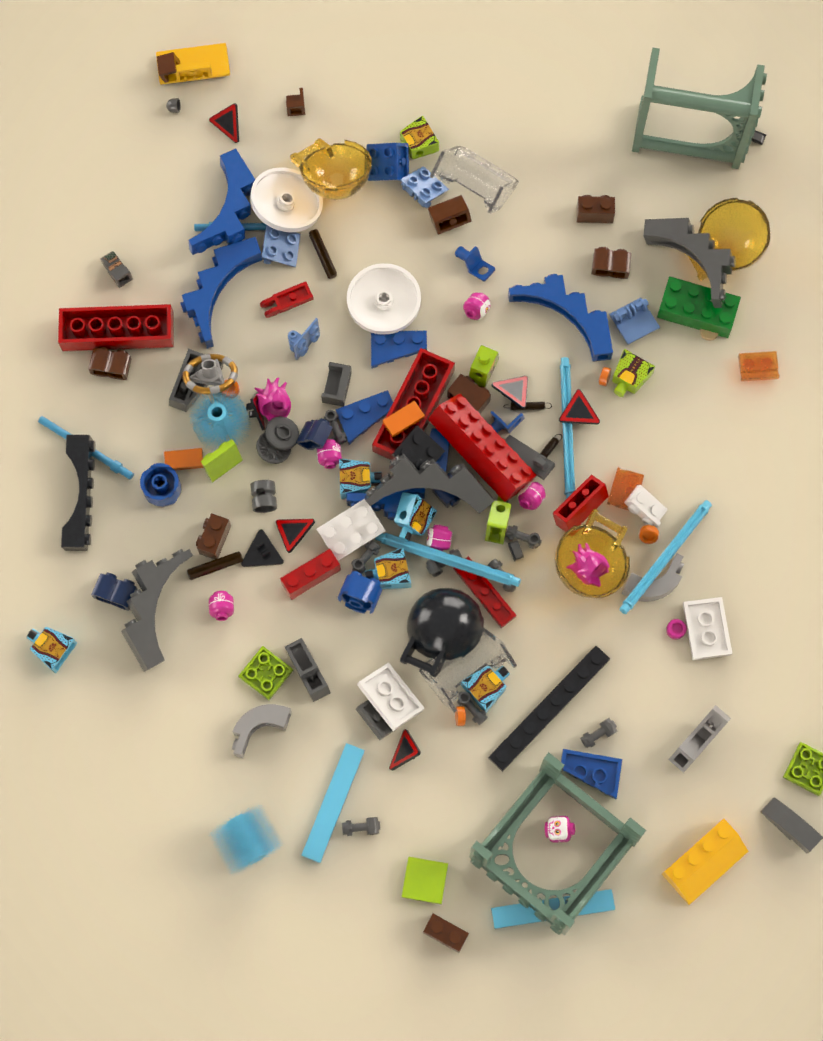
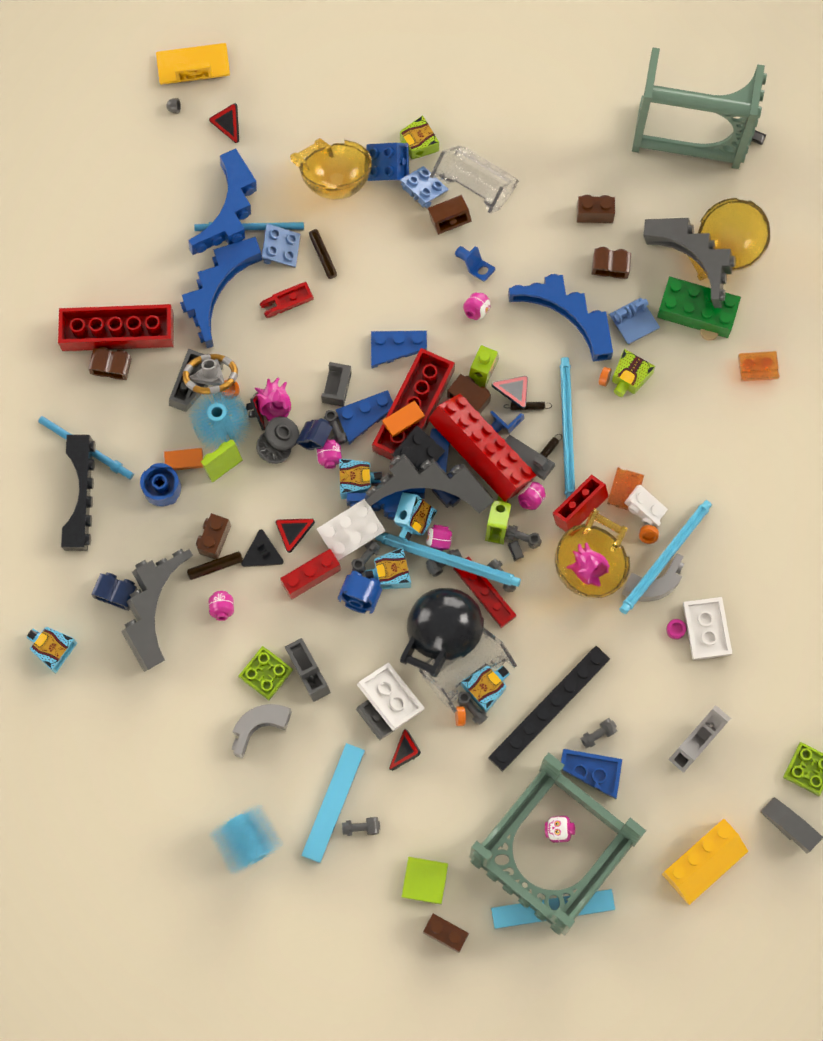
(116, 269): dark grey leg -> none
(167, 65): reddish brown panel -> none
(263, 496): dark grey wheel -> none
(284, 200): white dish -> none
(295, 104): reddish brown panel -> none
(300, 343): medium blue hinge -> none
(384, 298): white dish -> none
(579, 411): piece -> none

